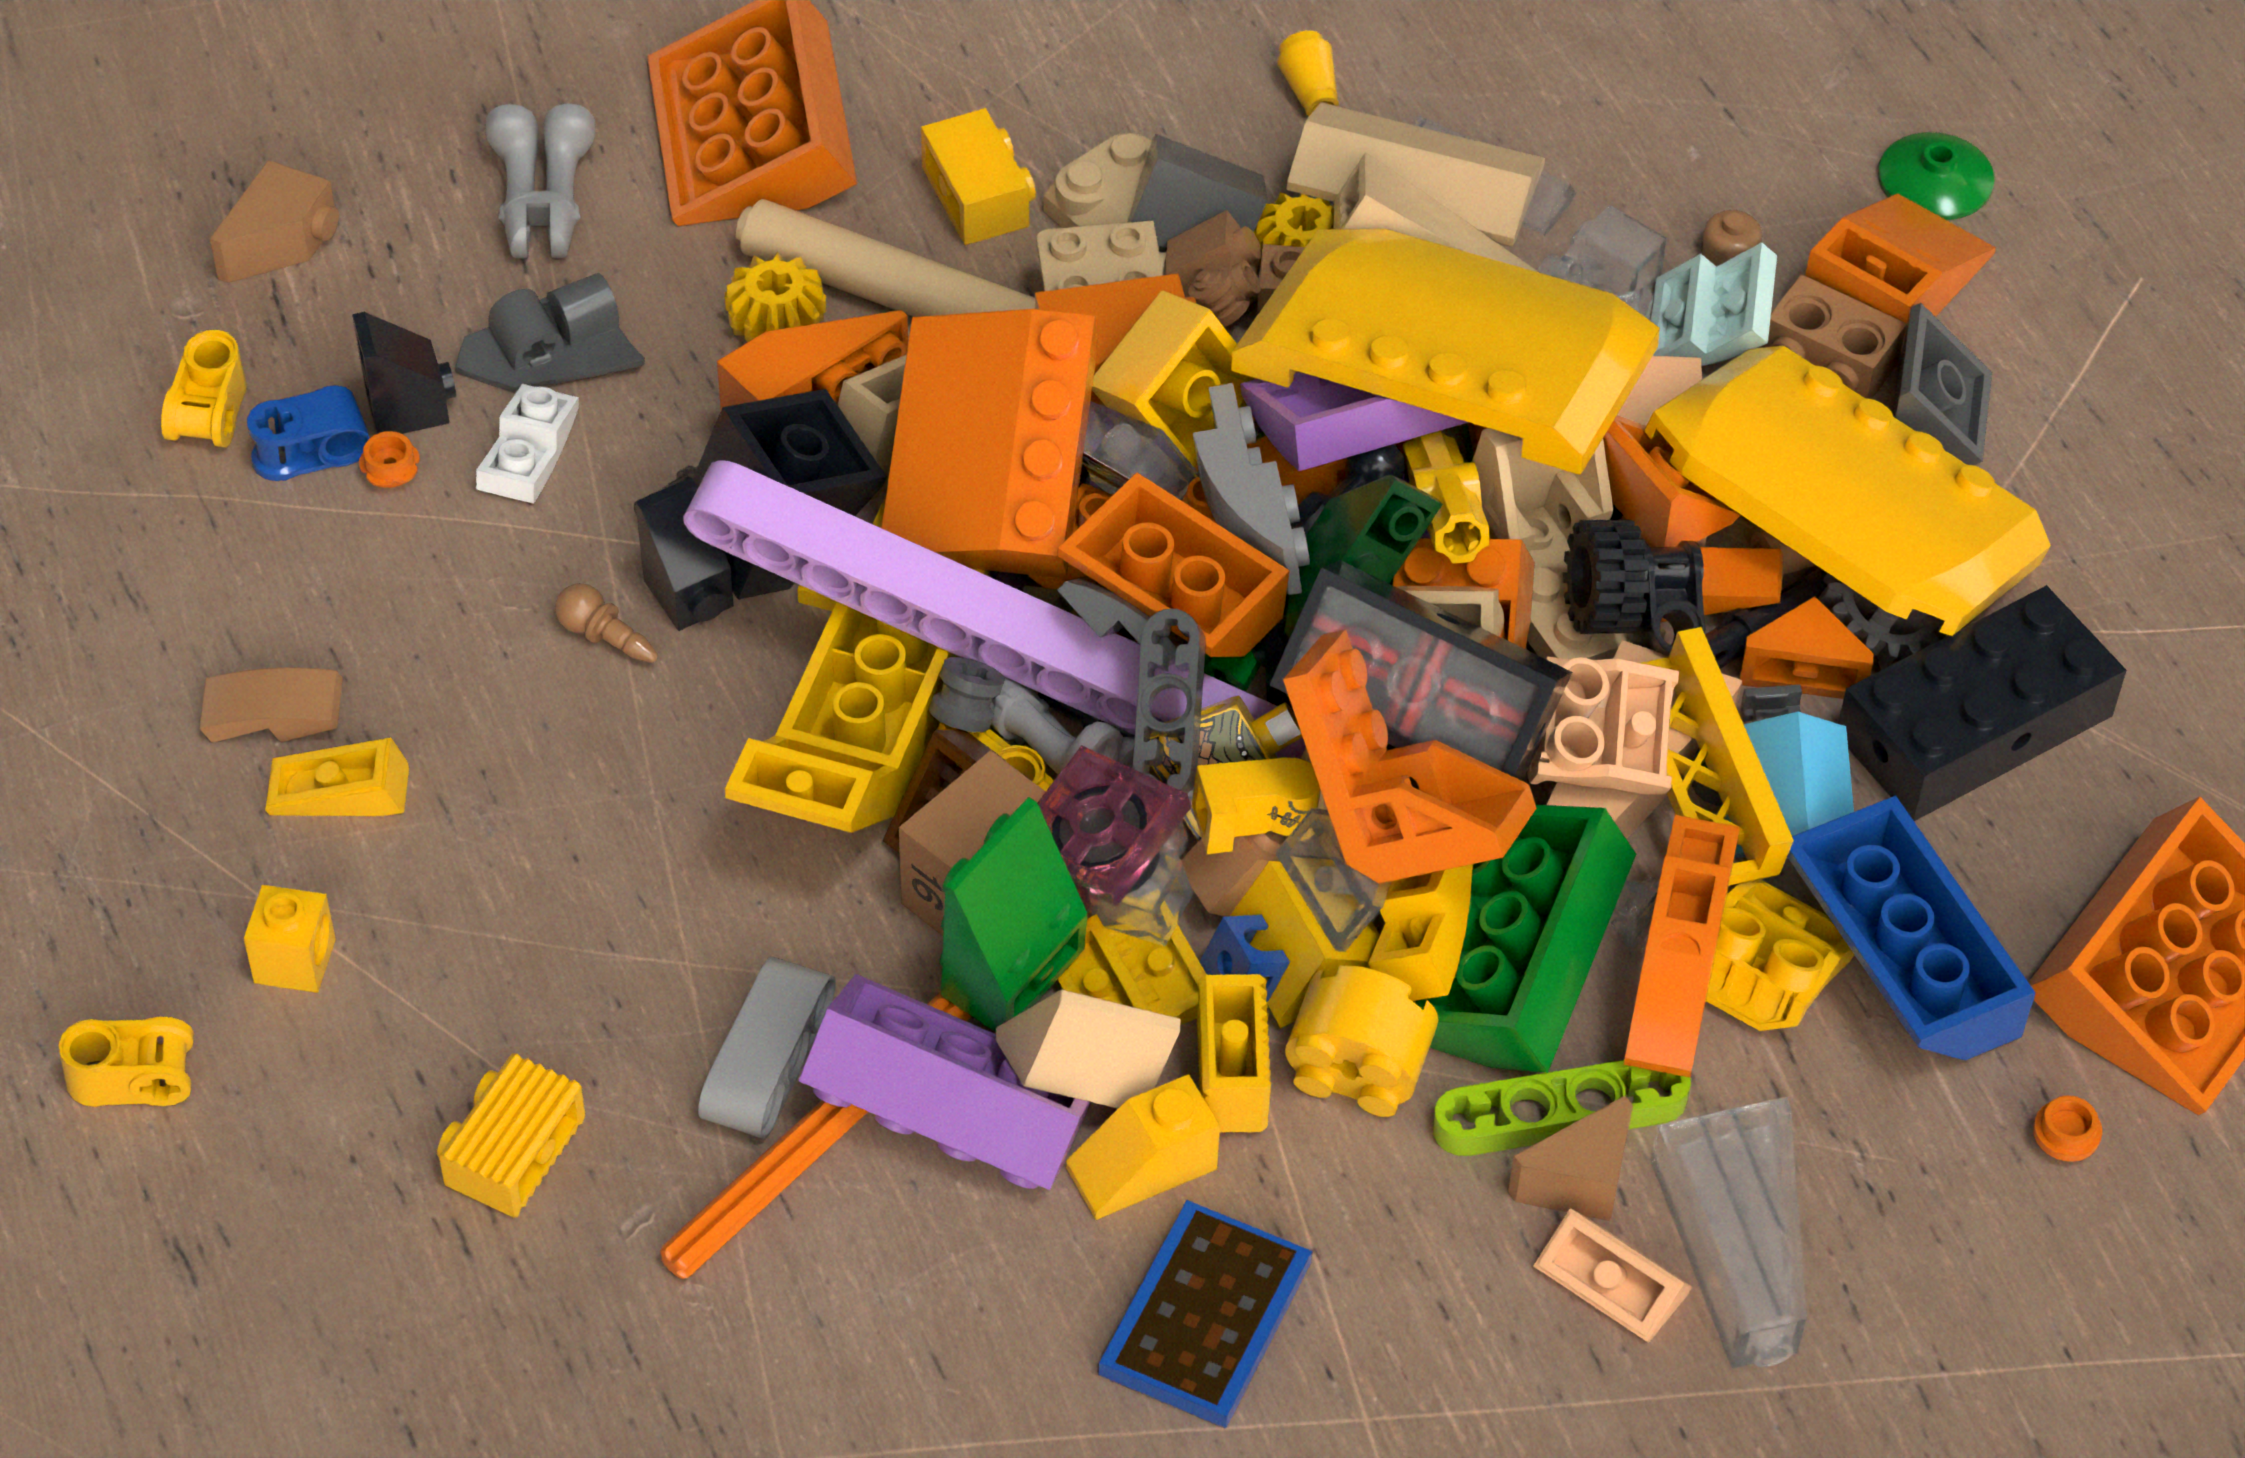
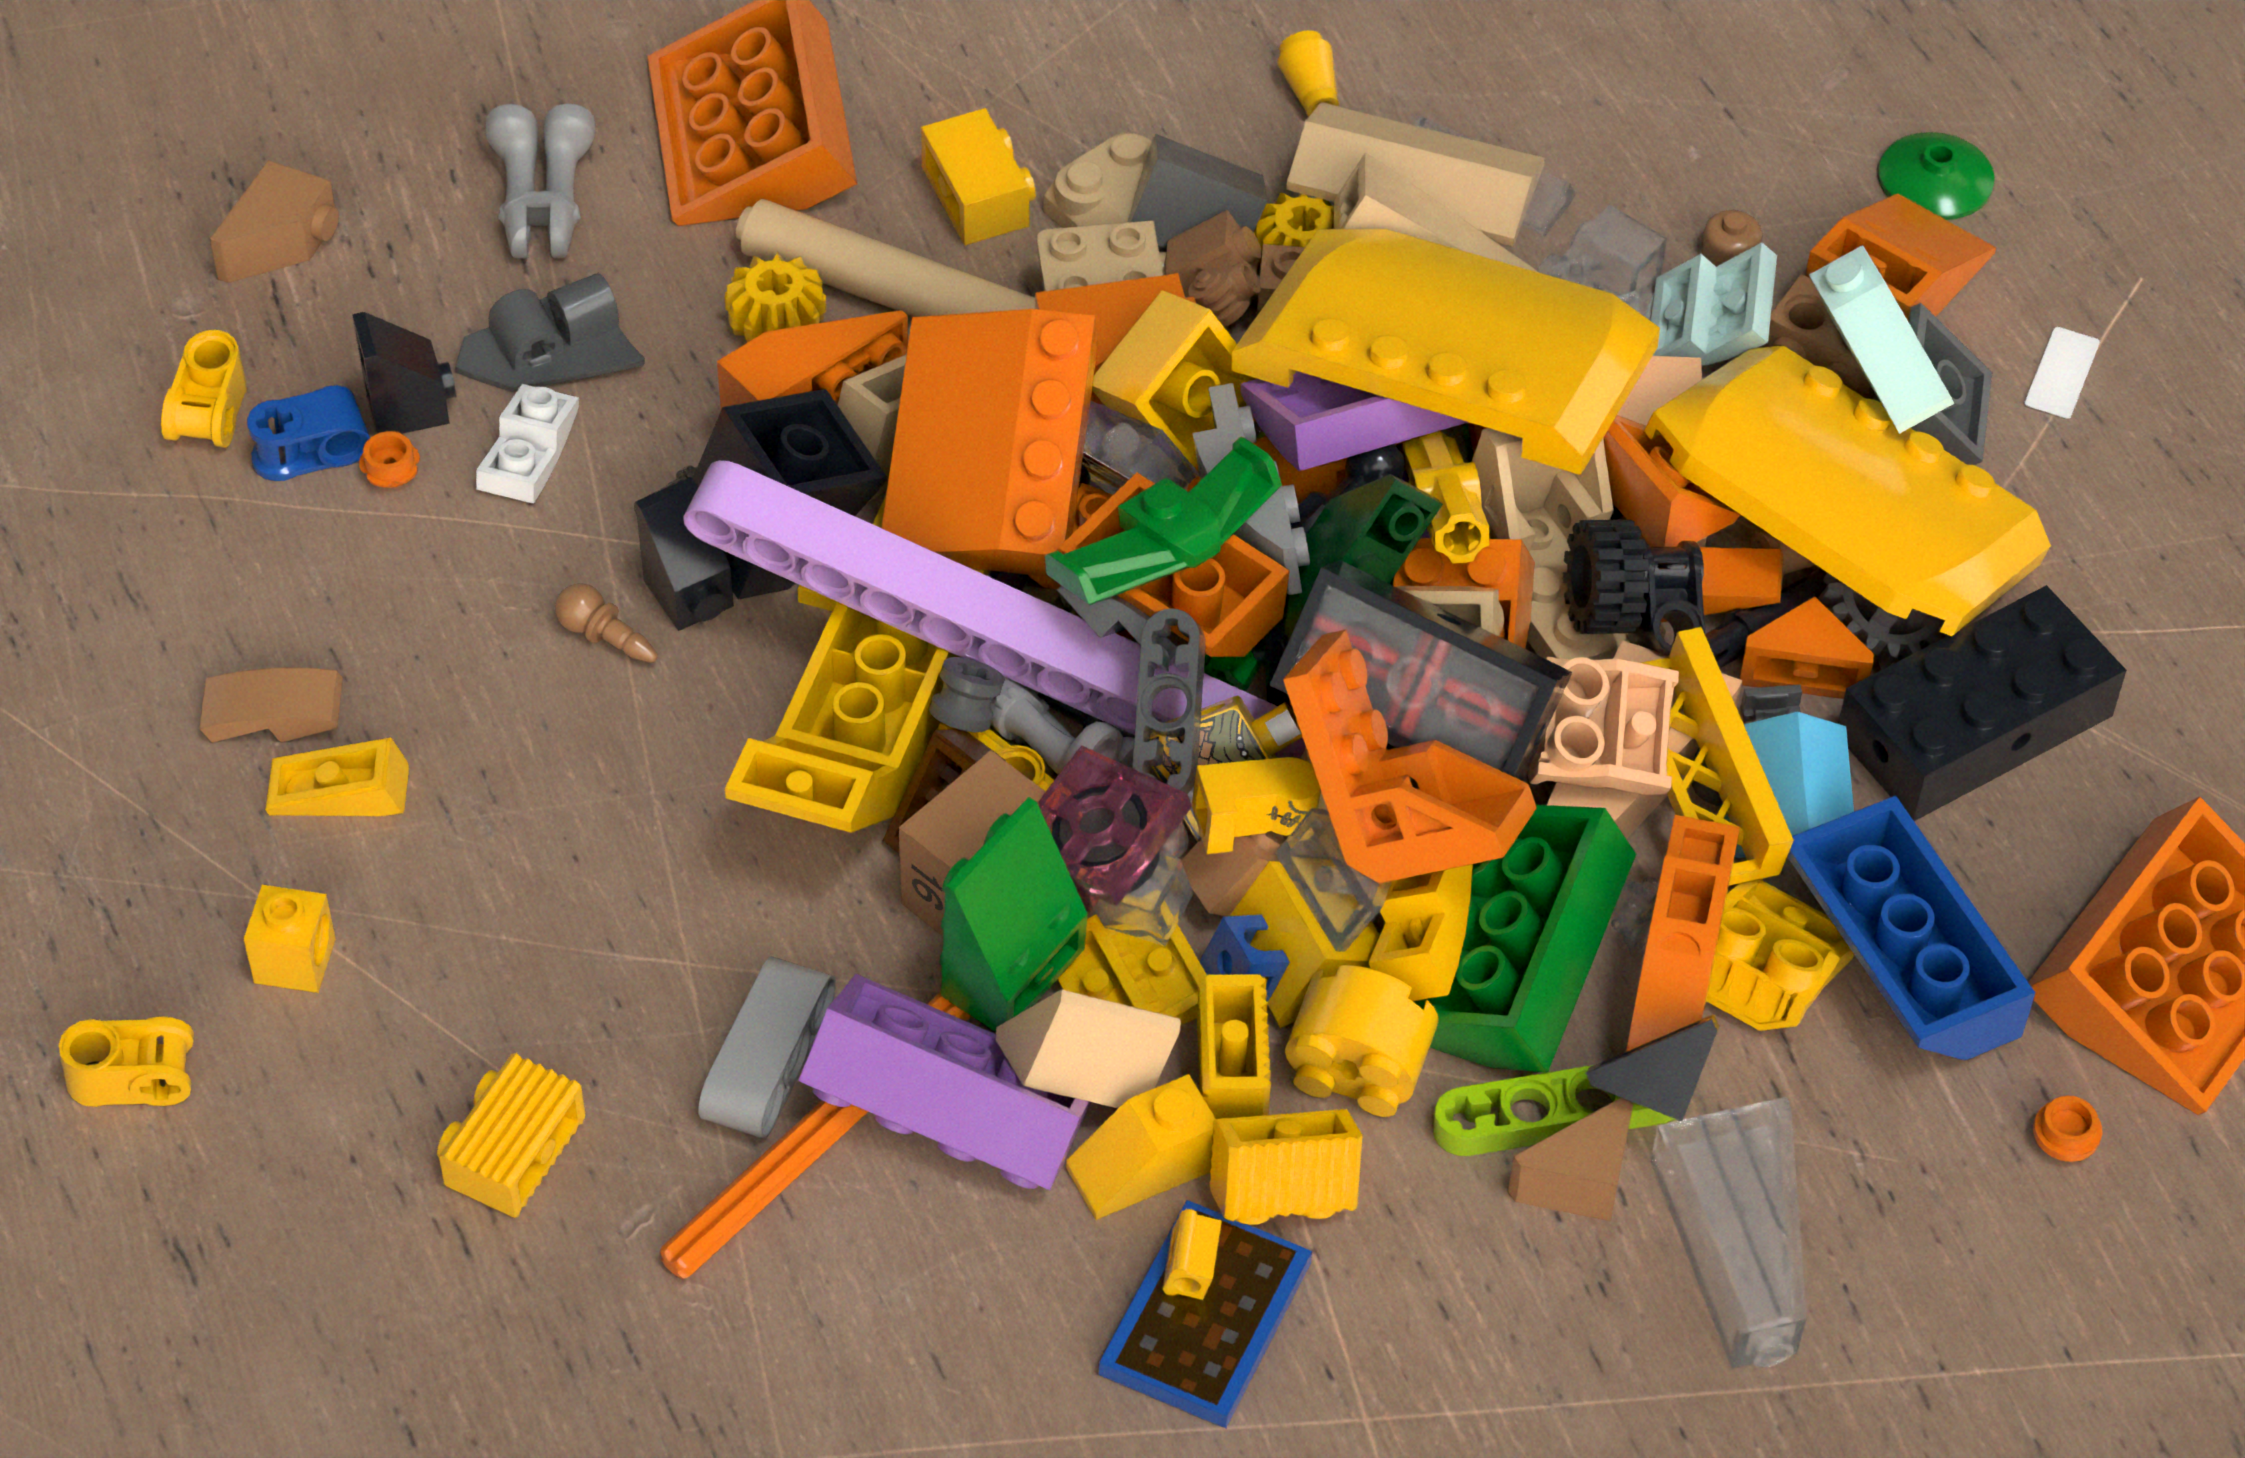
(1170, 527): none -> green plate
(1191, 1255): none -> yellow piece
(1286, 1165): none -> yellow brick
(1612, 1275): light nougat slope -> none
(1660, 1071): none -> black slope
(1881, 339): none -> light aqua slope
(2062, 372): none -> white sticker

